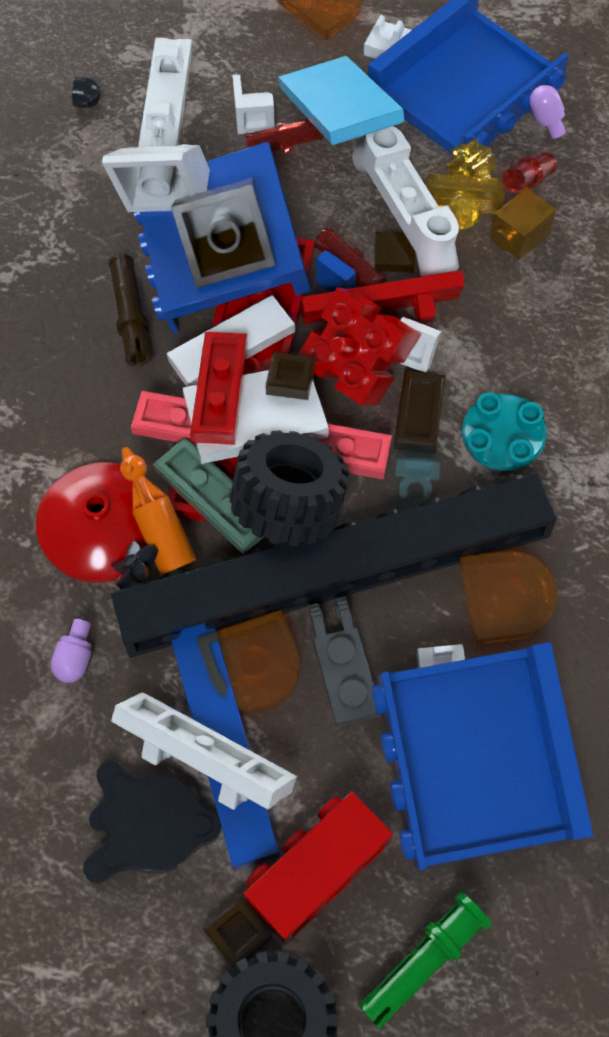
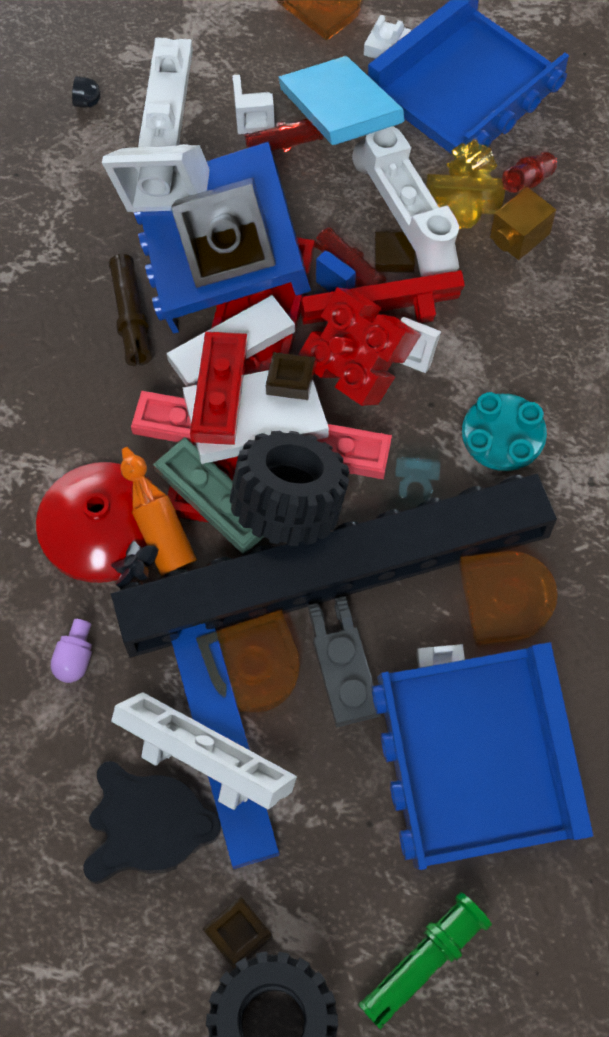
(316, 866): red brick -> none
(419, 412): dark brown tile -> none
(548, 109): lavender cylinder -> none

